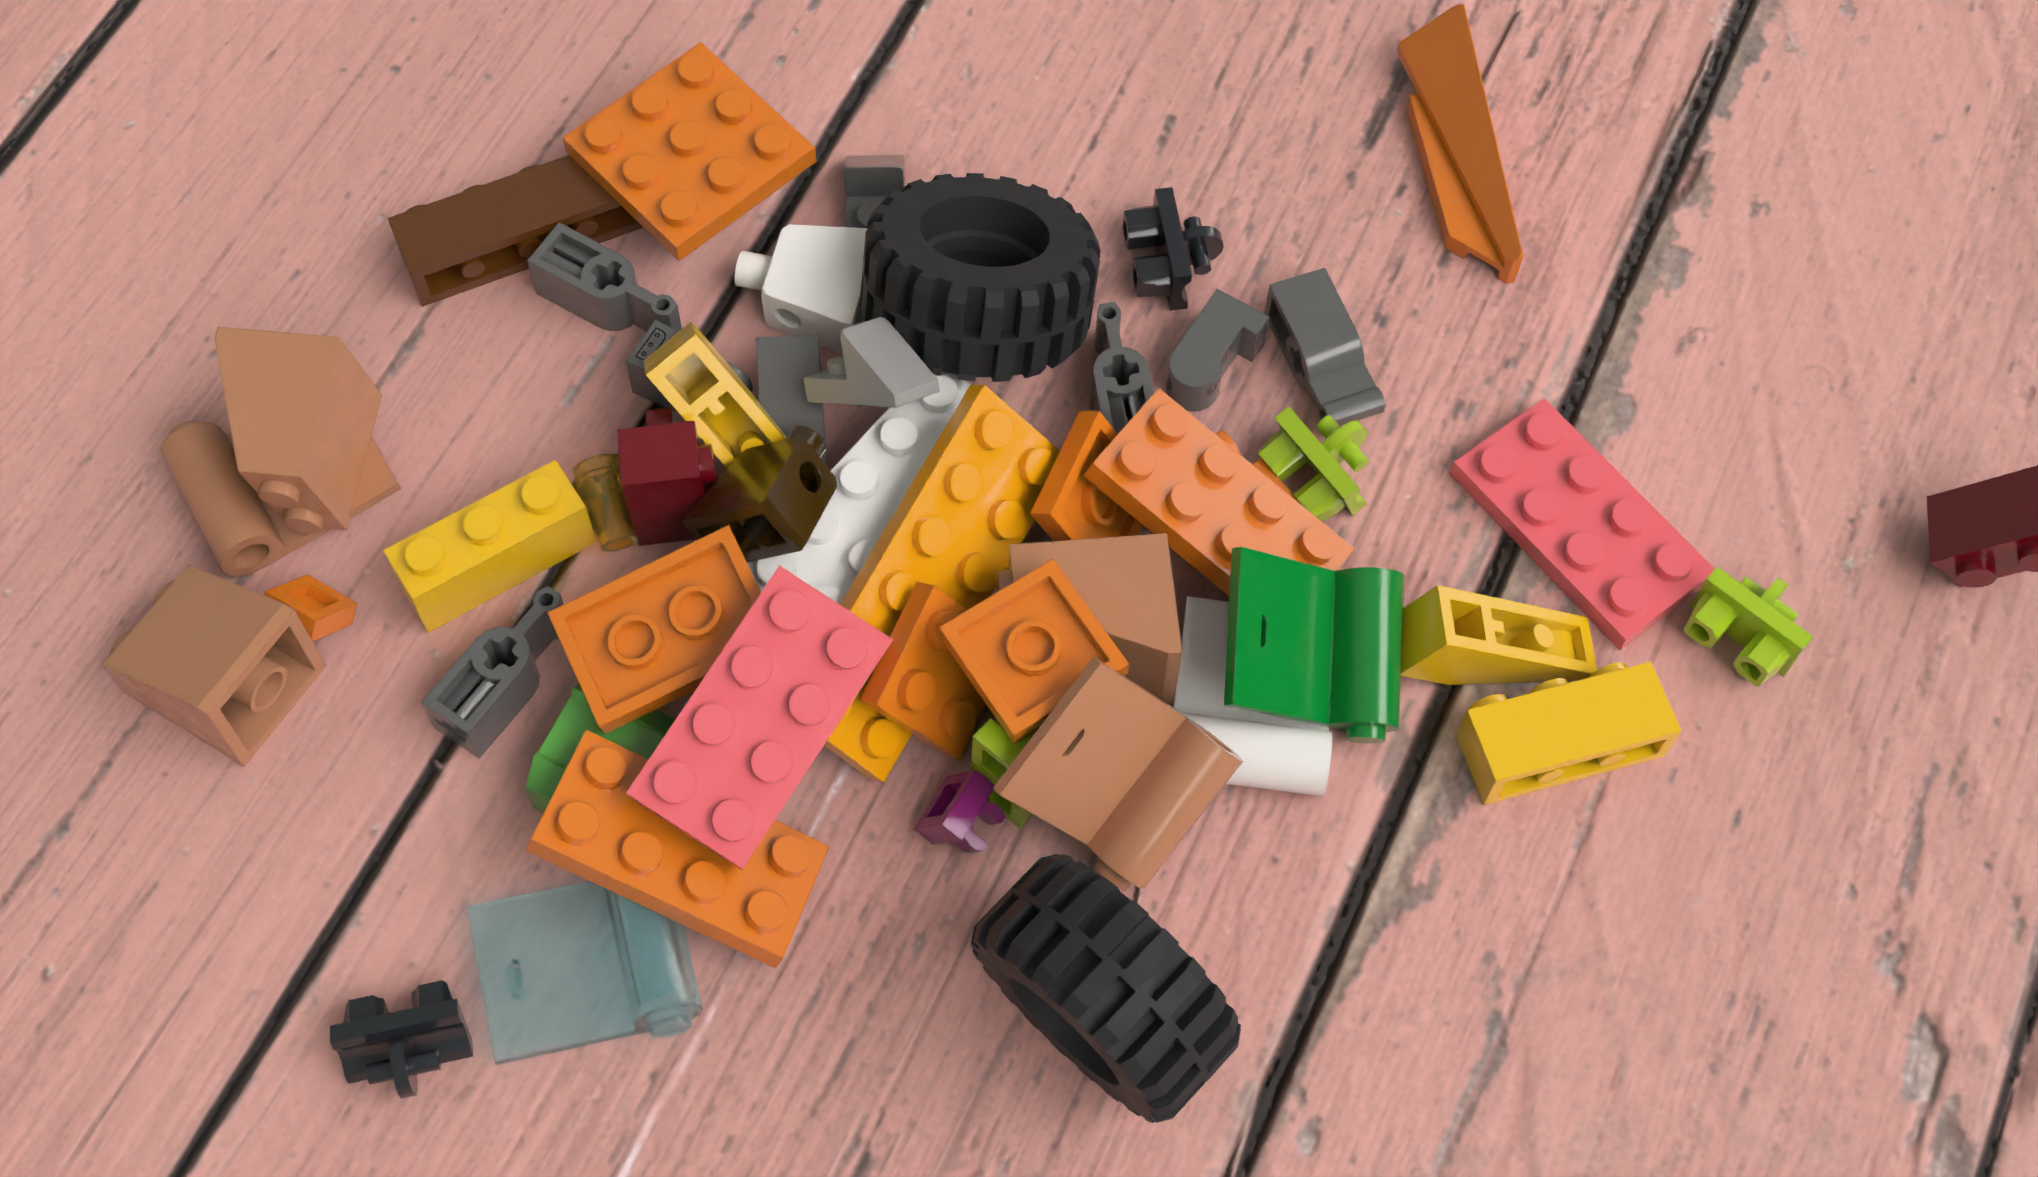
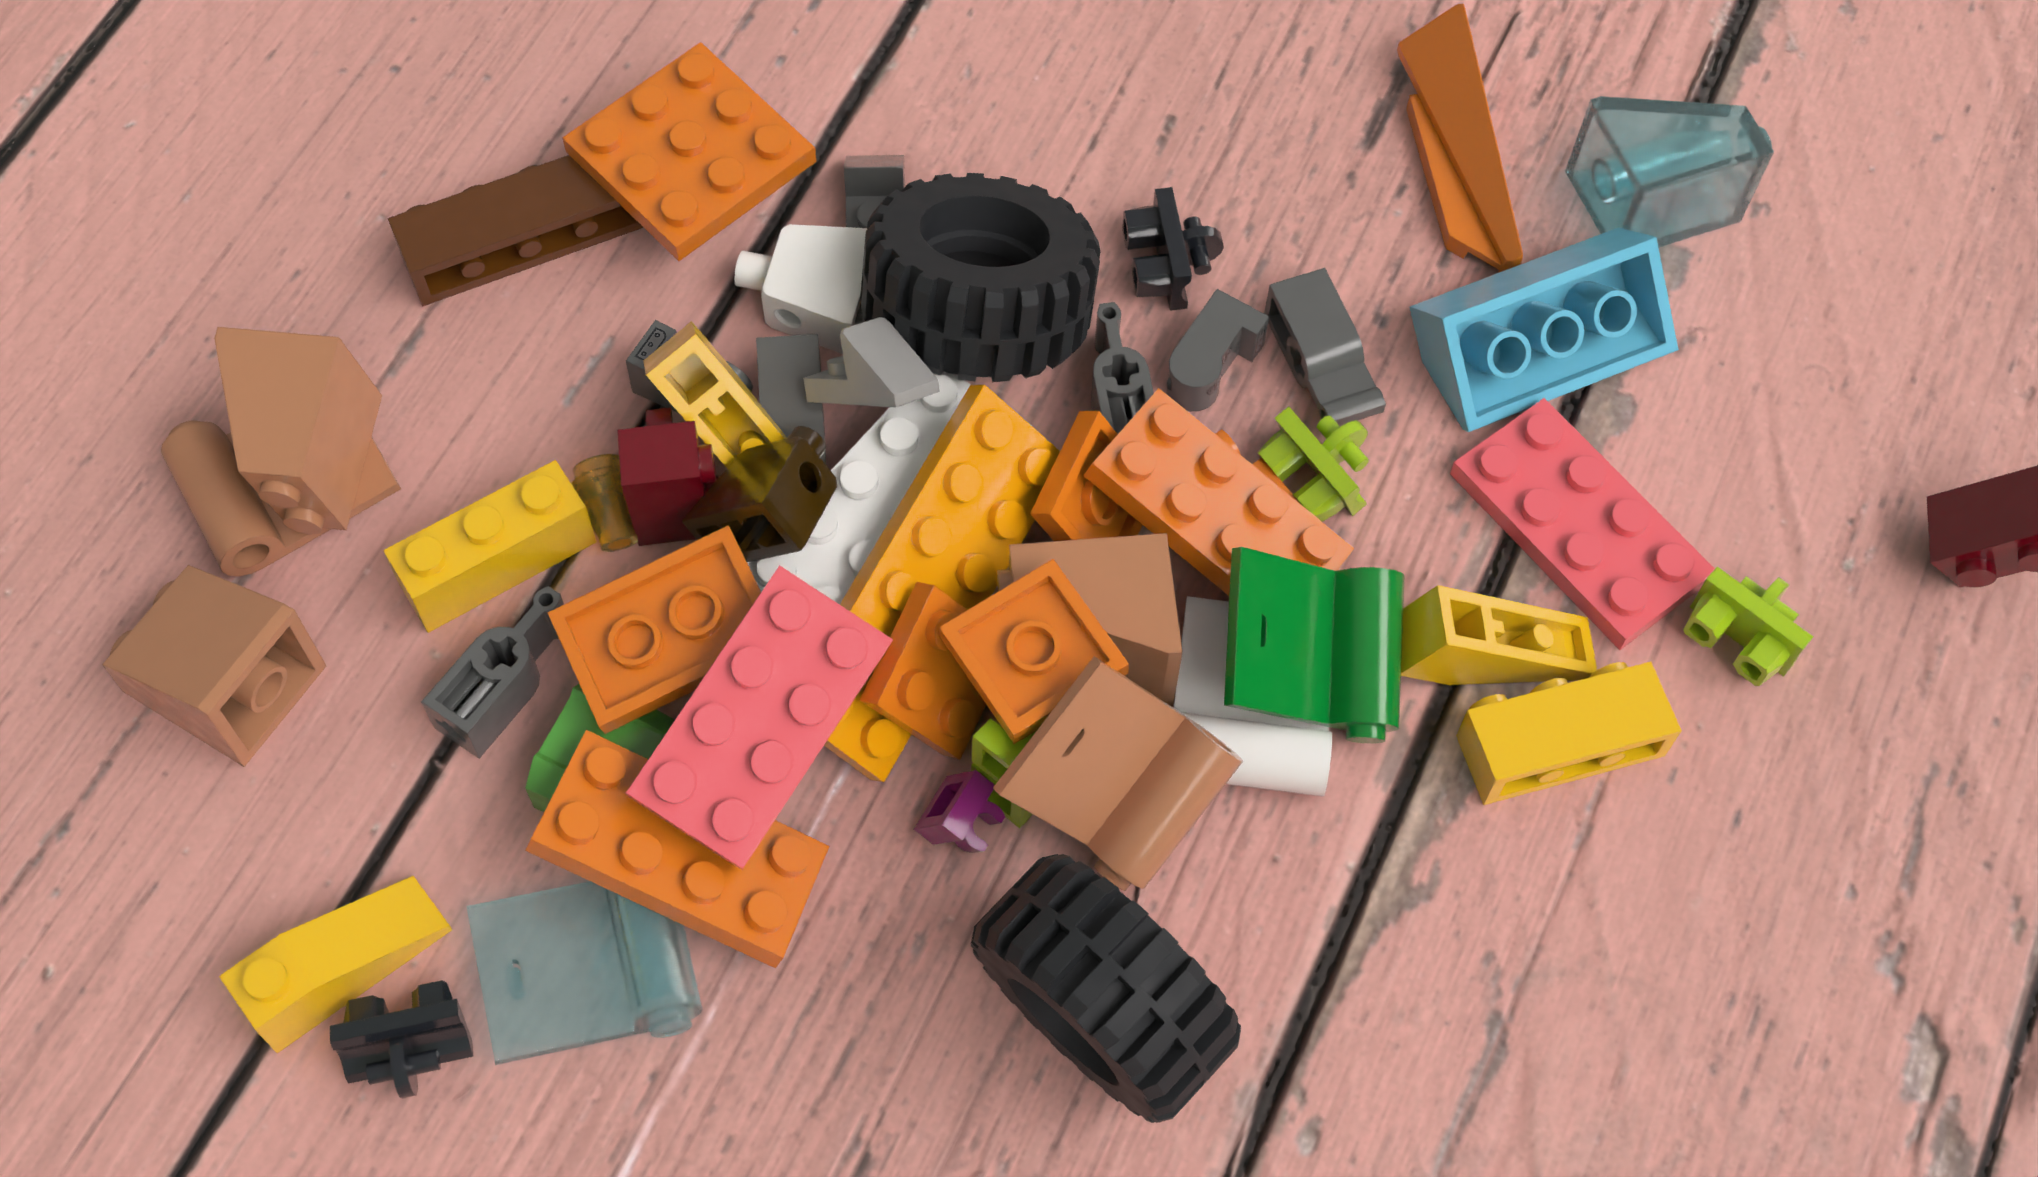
(316, 604): orange plate -> none
(331, 960): none -> yellow slope
(596, 283): dark grey piece -> none
(1546, 326): none -> medium azure slope
(1667, 165): none -> clear light blue slope

